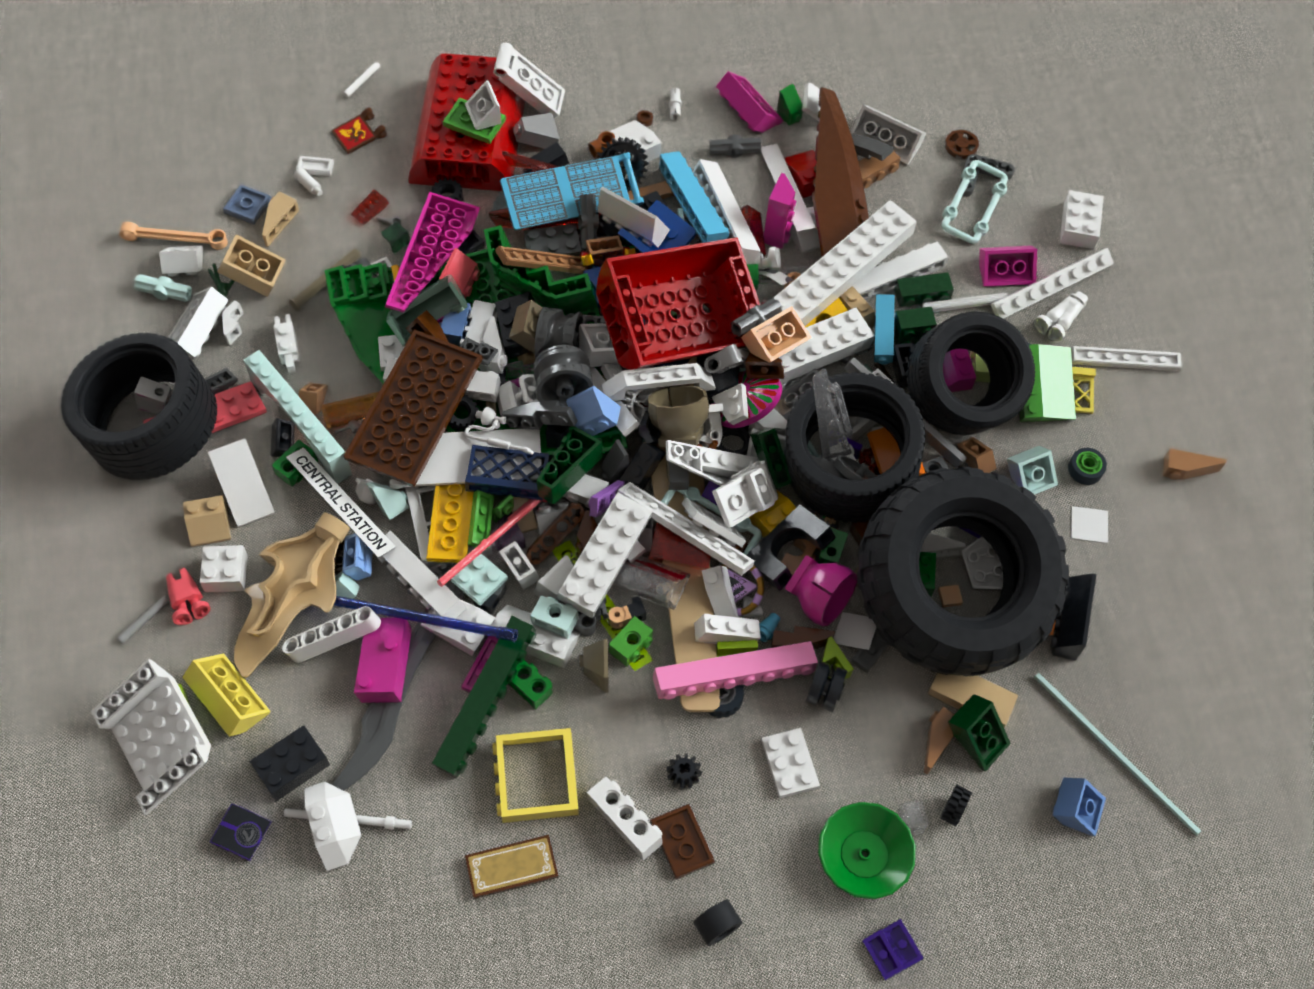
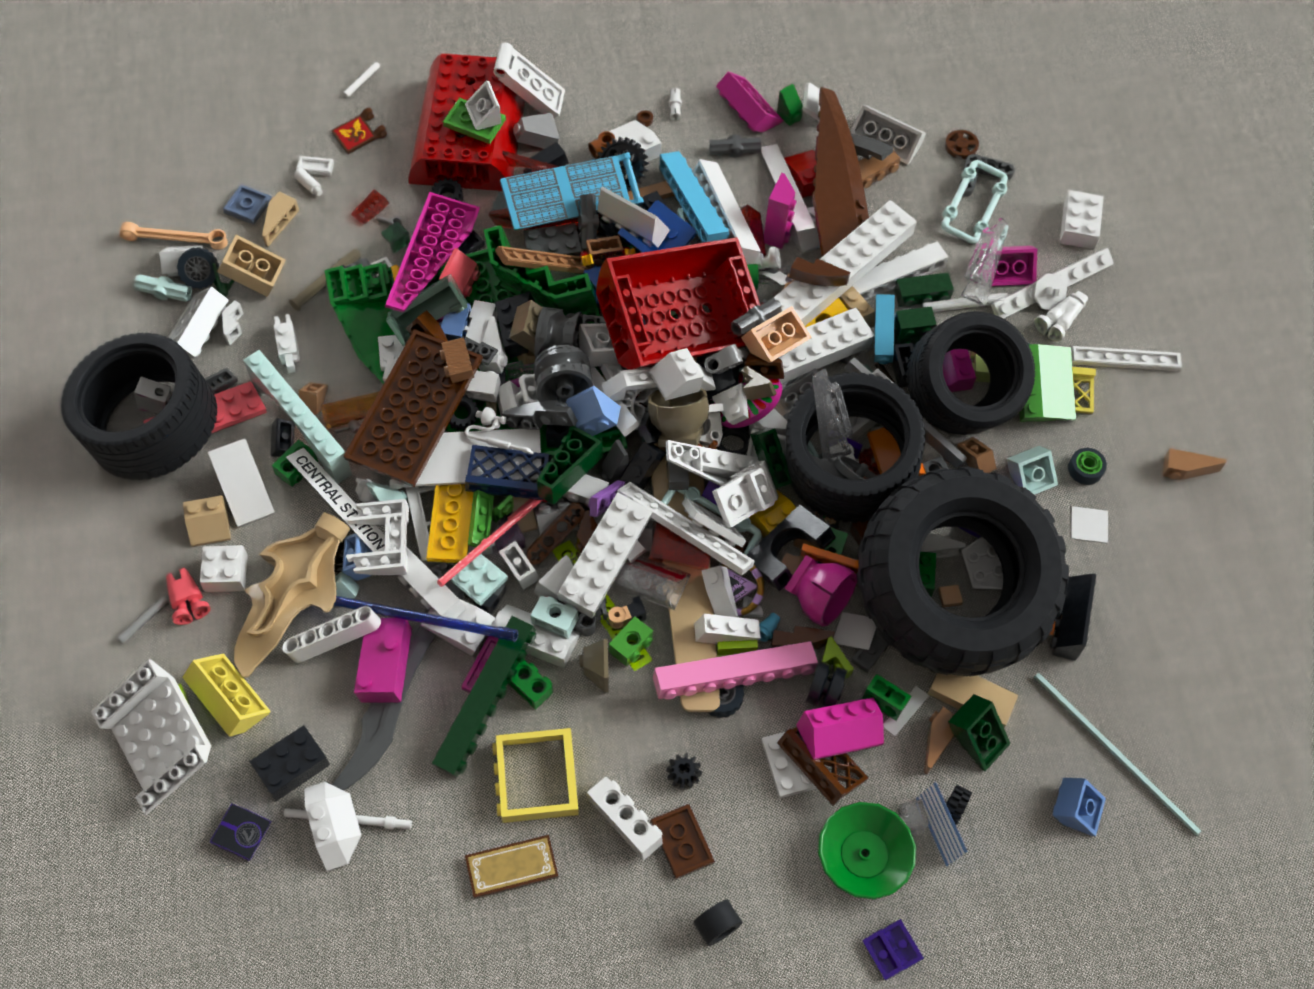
(196, 267): none -> black wheel
(395, 517): none -> white wedge
(457, 360): none -> medium nougat brick
(677, 375): none -> white slope
(756, 385): none -> dark tan slope
(817, 773): none -> reddish brown fence
(819, 273): none -> reddish brown slope
(828, 557): none -> orange tile
(842, 728): none -> dark pink slope
(887, 696): none -> green brick
(917, 699): none -> white sticker
(942, 825): none -> sticker
(984, 263): none -> clear wedge
(1049, 291): none -> white piece

